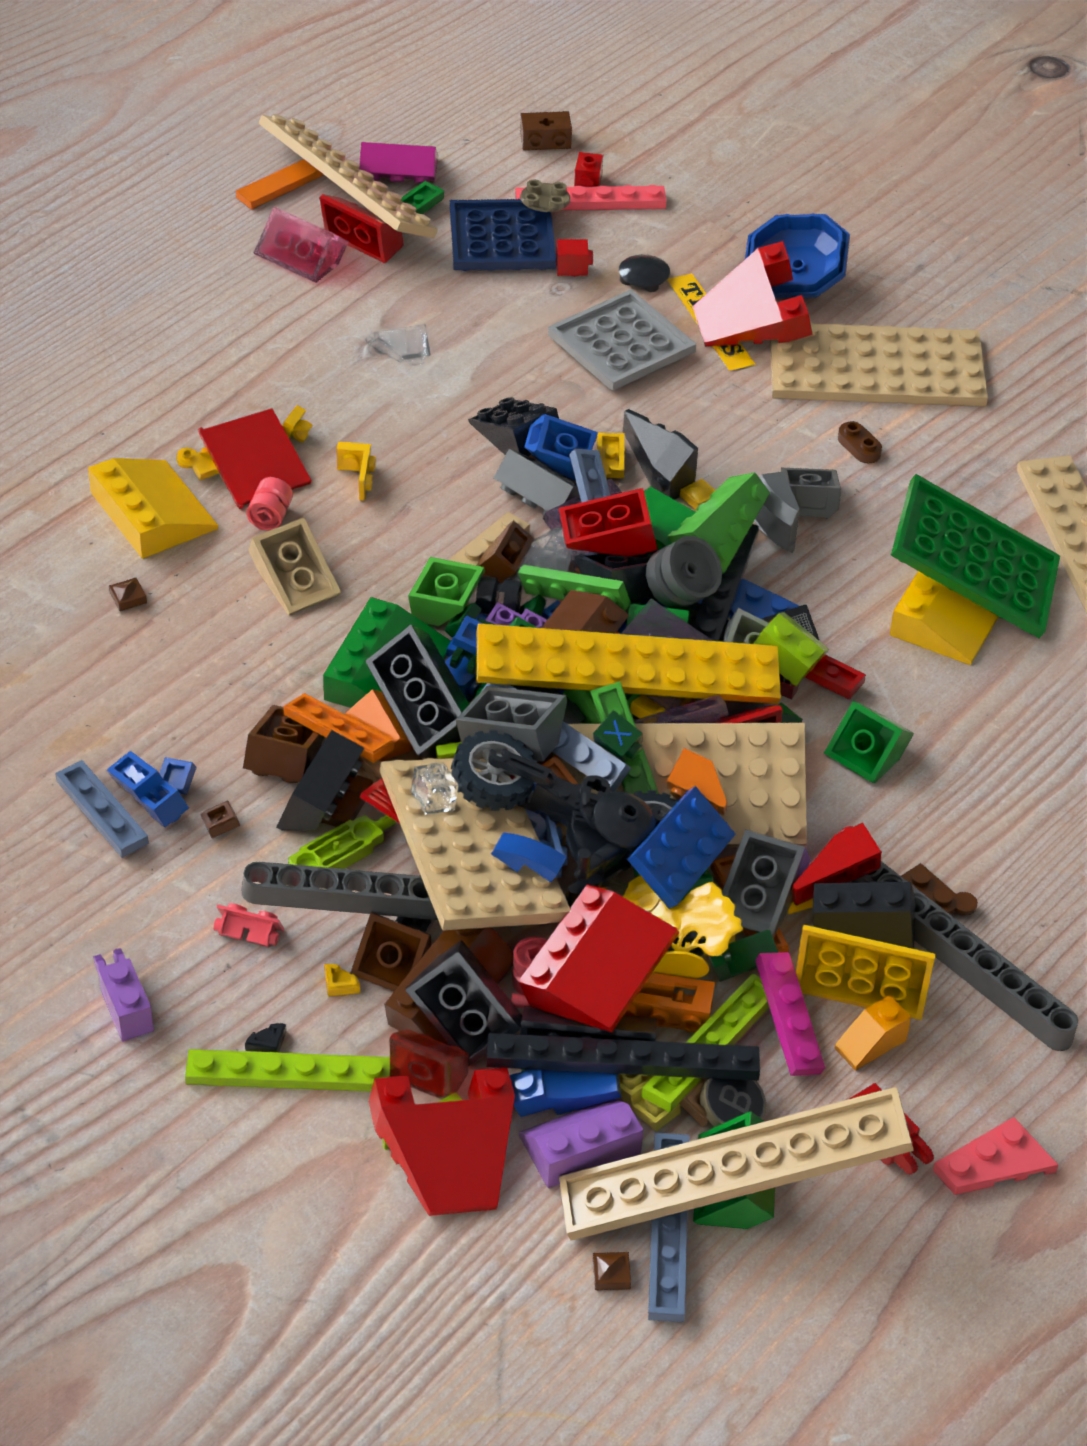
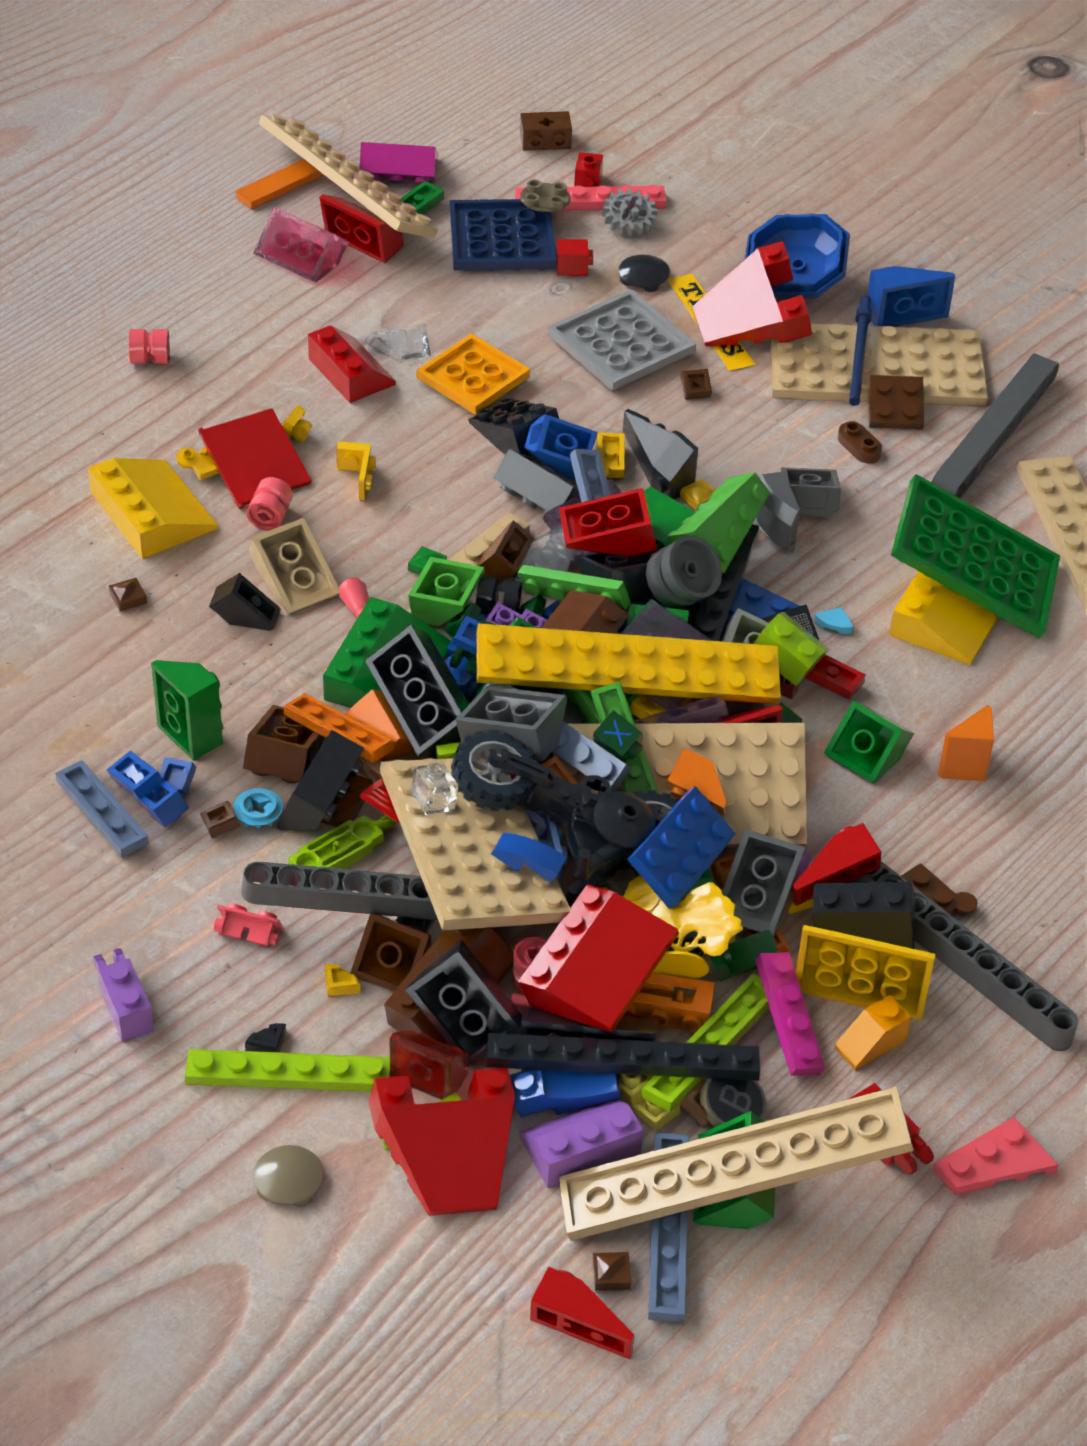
(149, 346): none -> coral wheel
(188, 706): none -> green slope
(244, 604): none -> black slope
(262, 799): none -> medium azure gear
(288, 1175): none -> dark tan dish
(347, 364): none -> red slope
(354, 595): none -> coral cone
(420, 559): none -> green tile
(473, 373): none -> light orange plate
(575, 1310): none -> red slope
(641, 217): none -> light grey gear
(696, 384): none -> reddish brown tile
(835, 620): none -> medium azure tile
(863, 318): none -> dark blue bar
(896, 402): none -> reddish brown plate
(909, 295): none -> blue slope
(968, 748): none -> orange slope
(996, 425): none -> dark grey beam

